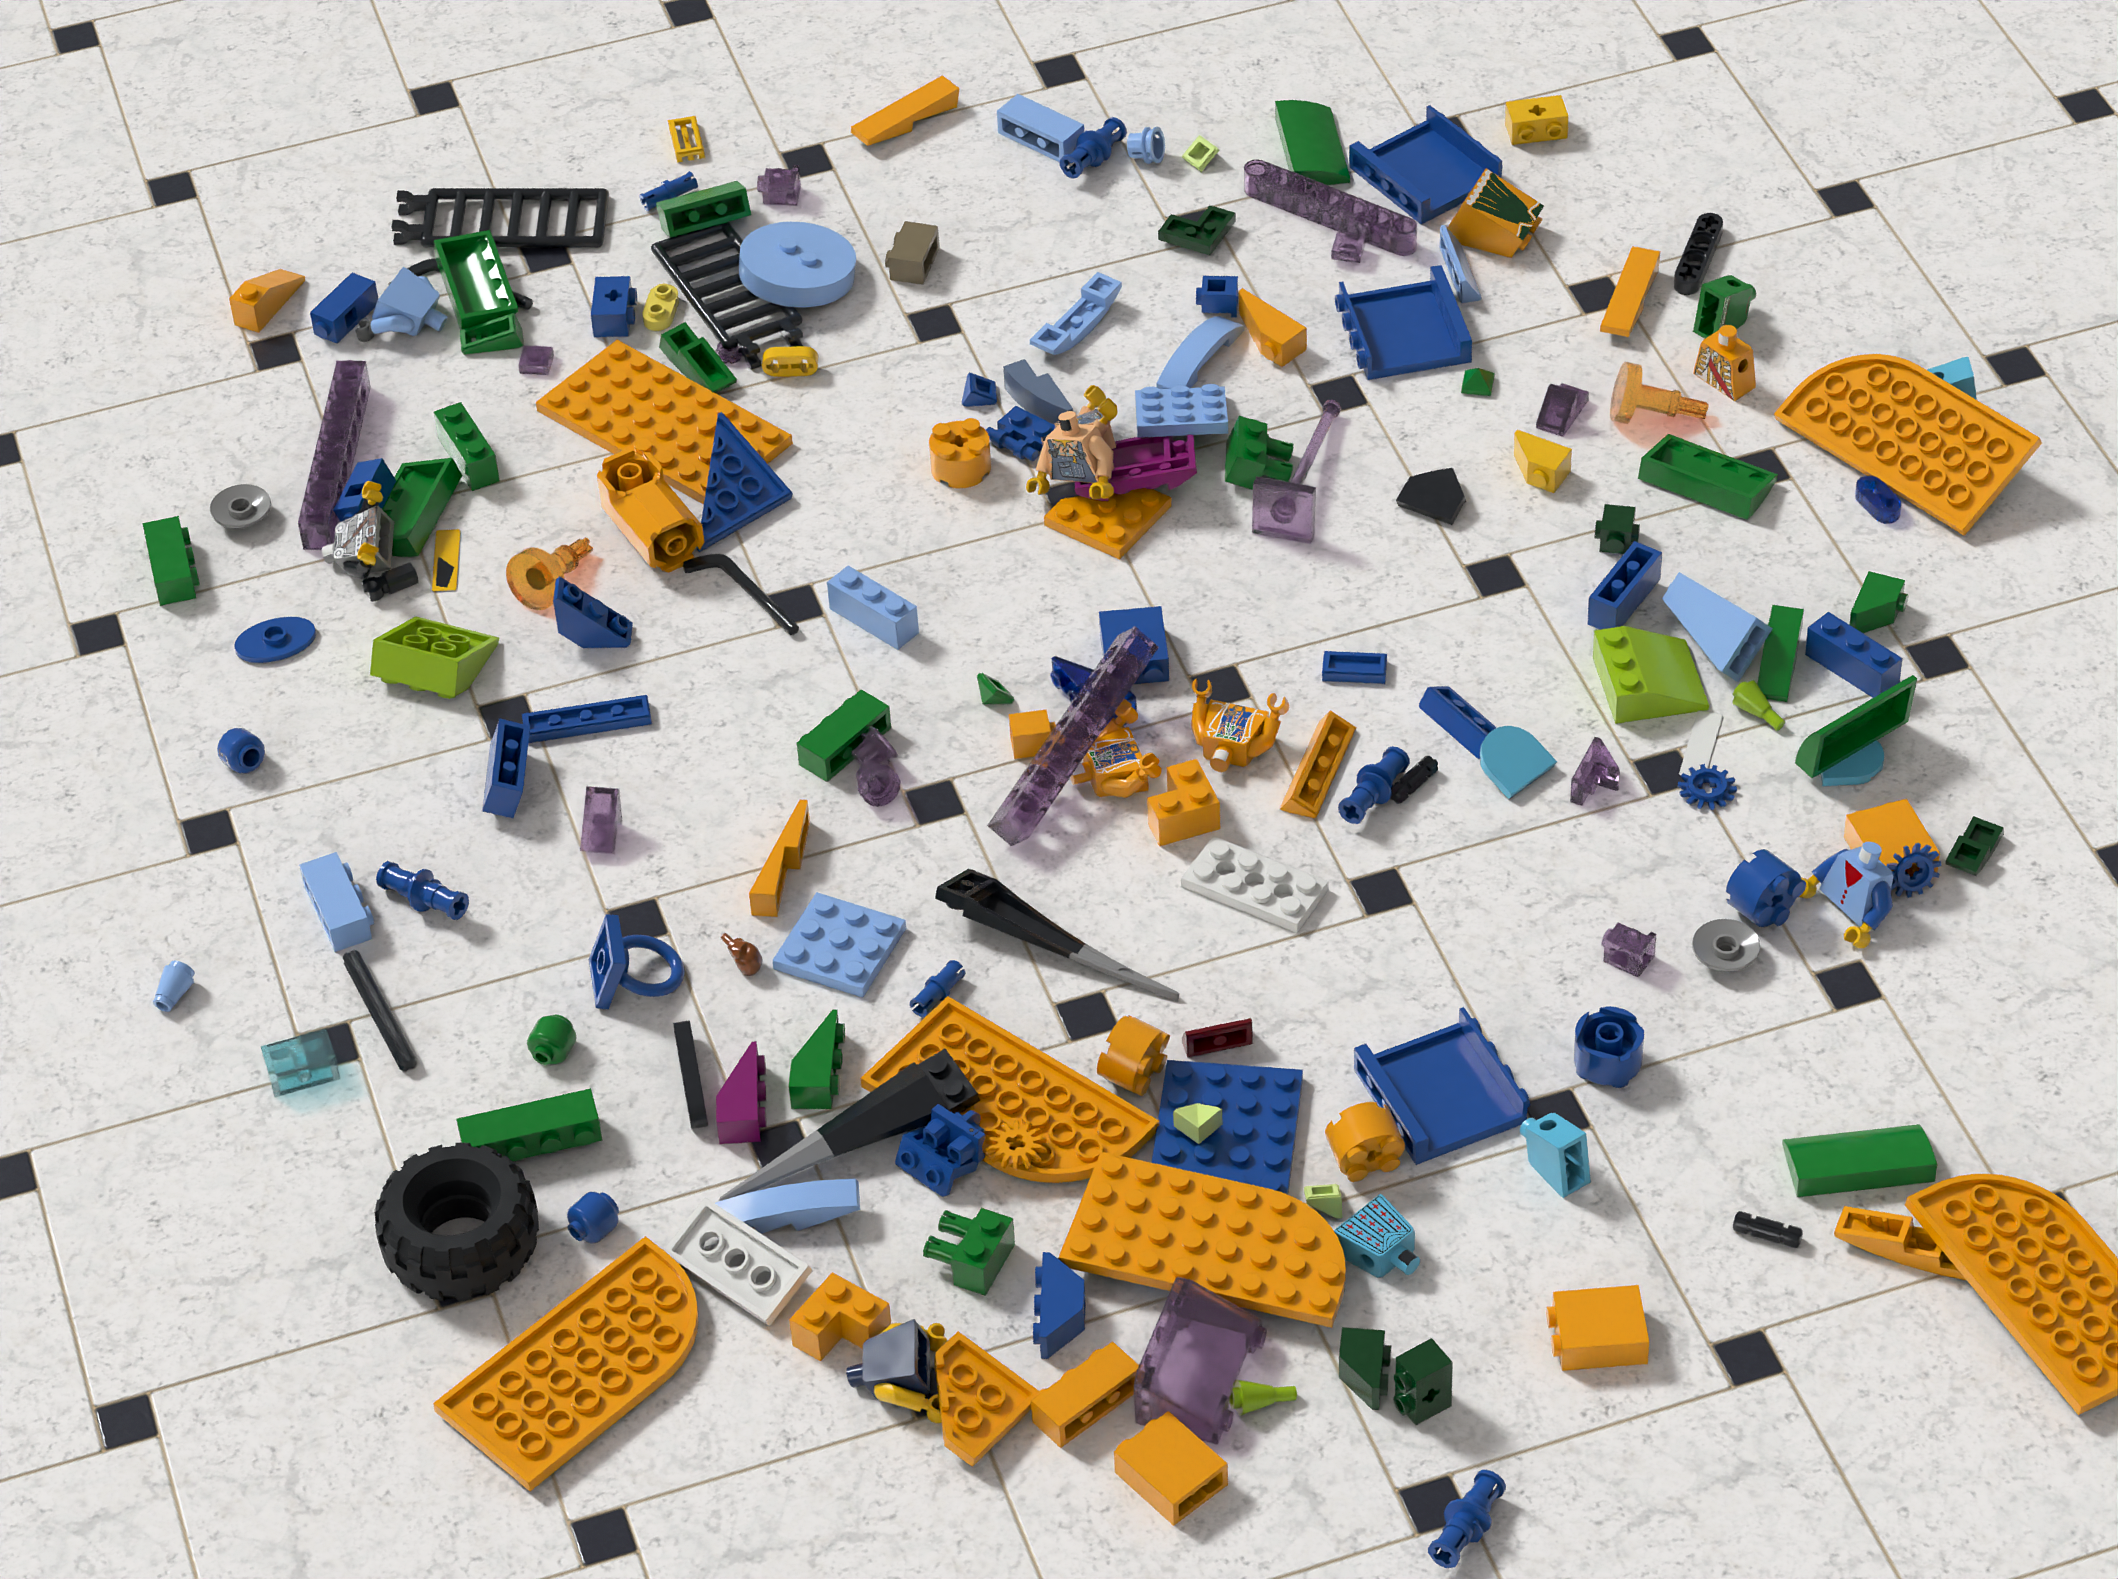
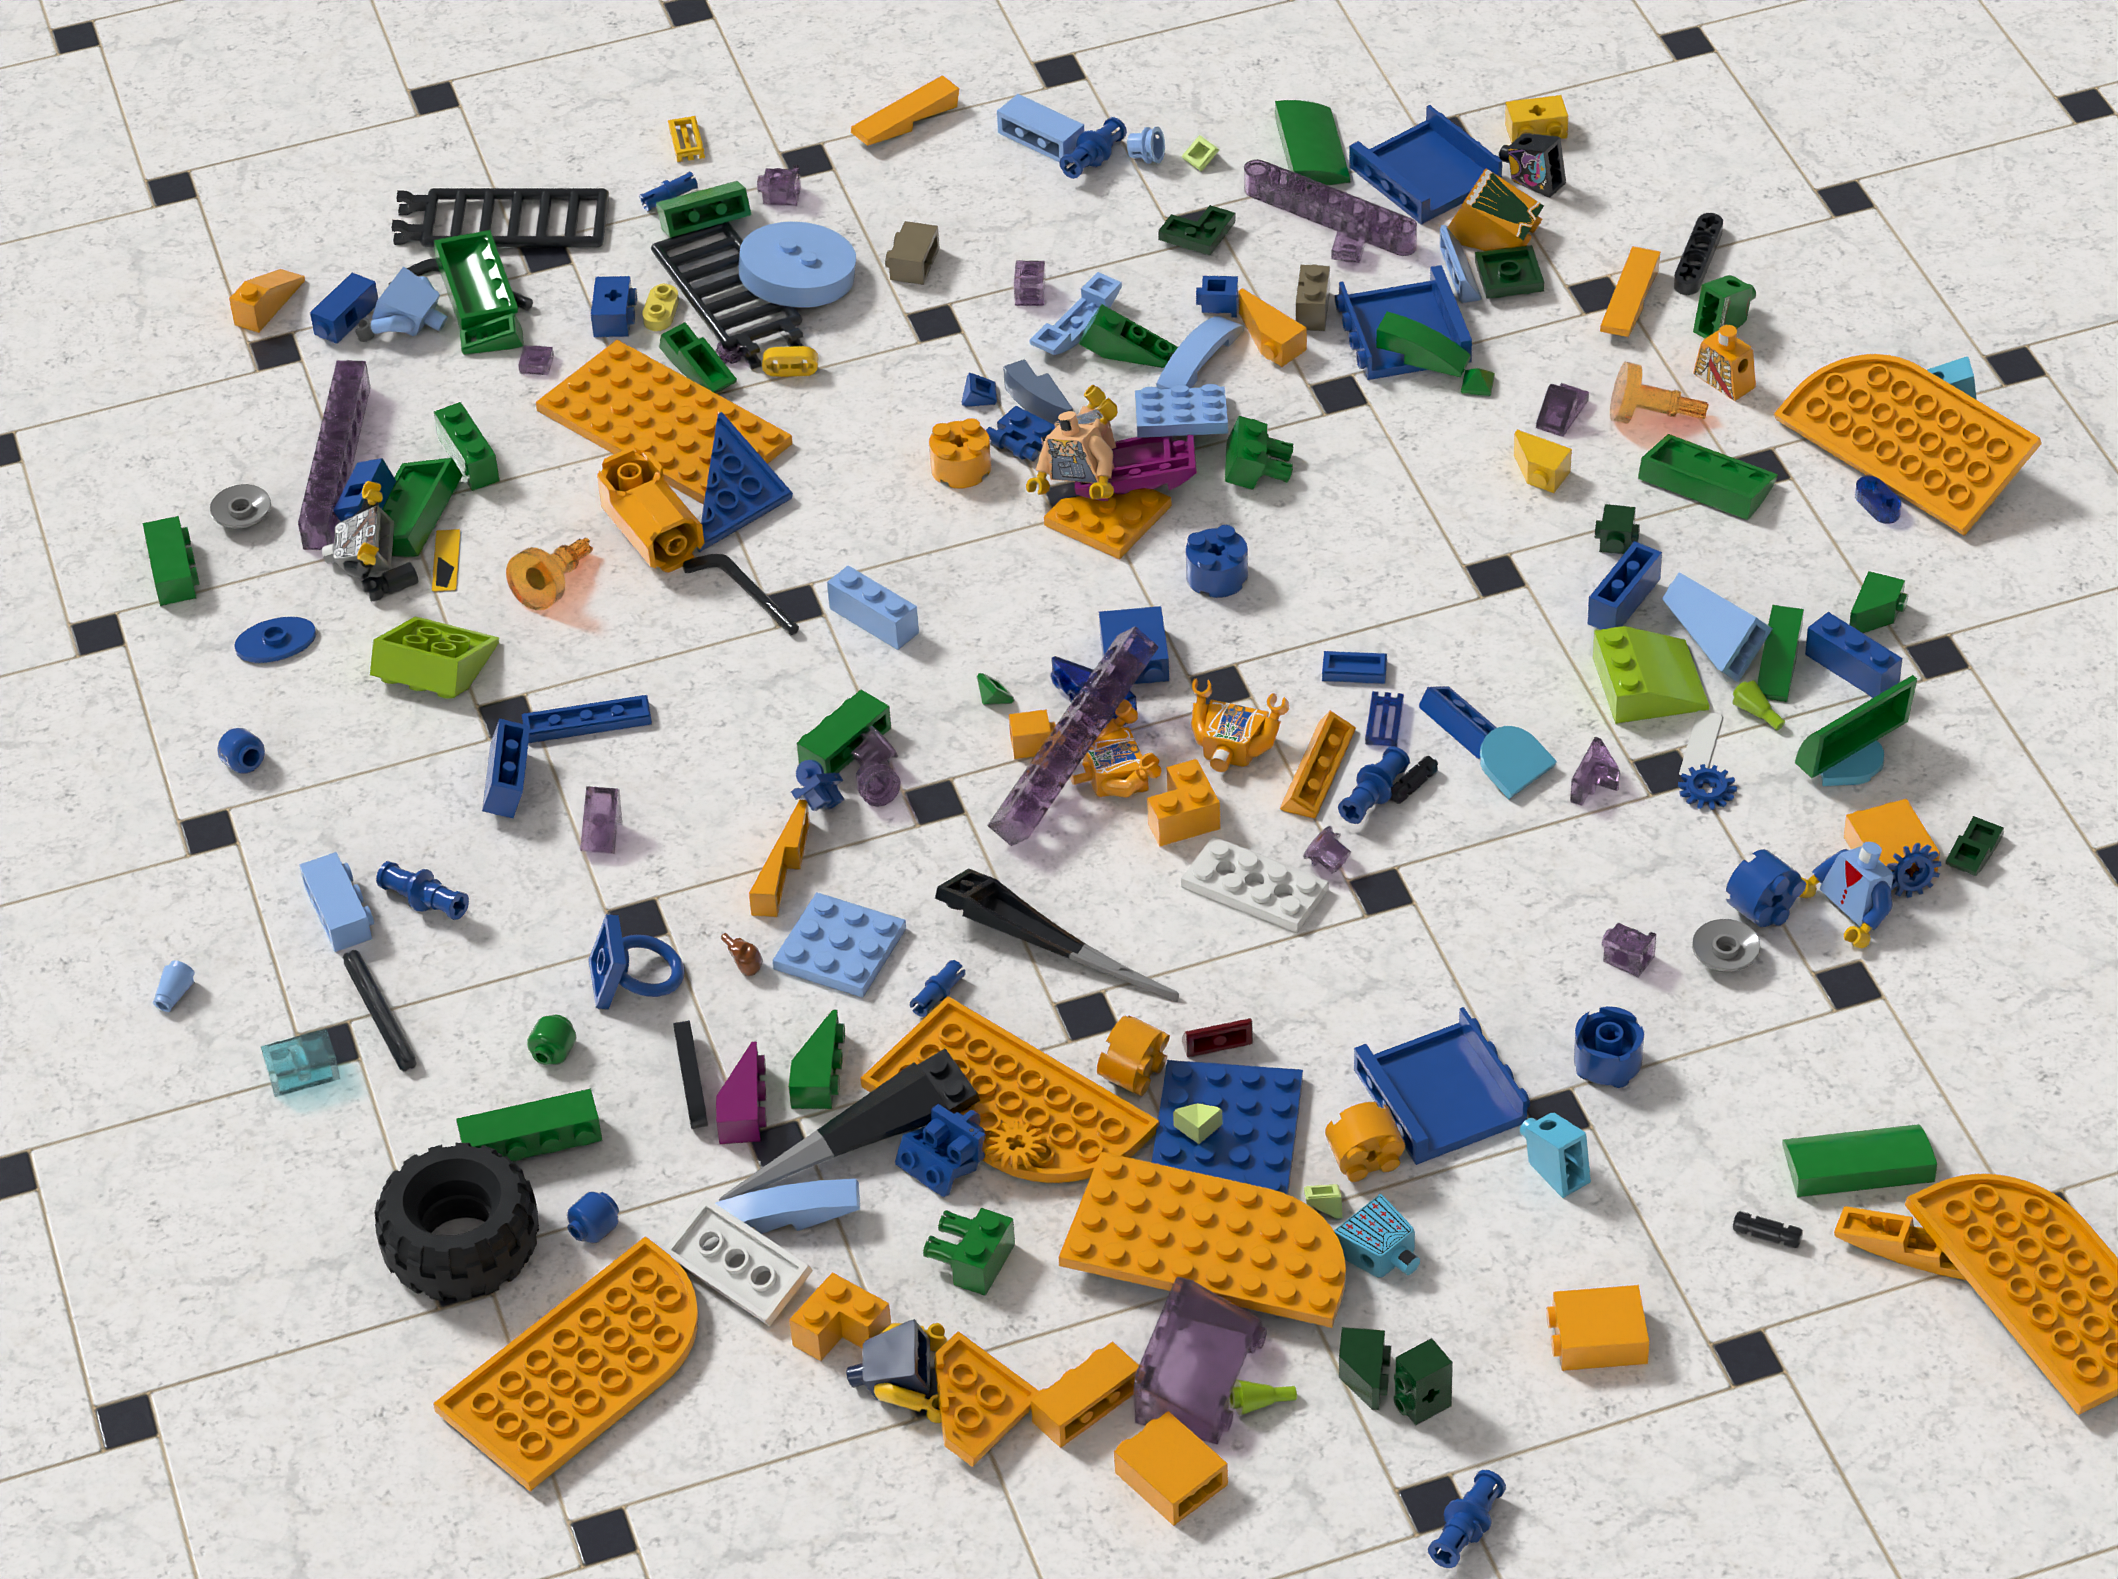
(588, 620): blue slope -> none
(818, 787): none -> blue hips
(1029, 283): none -> clear purple brick
(1059, 1305): blue slope -> none
(1124, 340): none -> green slope
(1216, 561): none -> blue brick
(1288, 508): clear purple tile -> none
(1313, 296): none -> dark tan piece
(1327, 850): none -> clear purple piece
(1386, 702): none -> clear blue tile
(1421, 345): none -> green slope
(1433, 495): black slope -> none
(1509, 272): none -> dark green plate
(1536, 162): none -> black torso

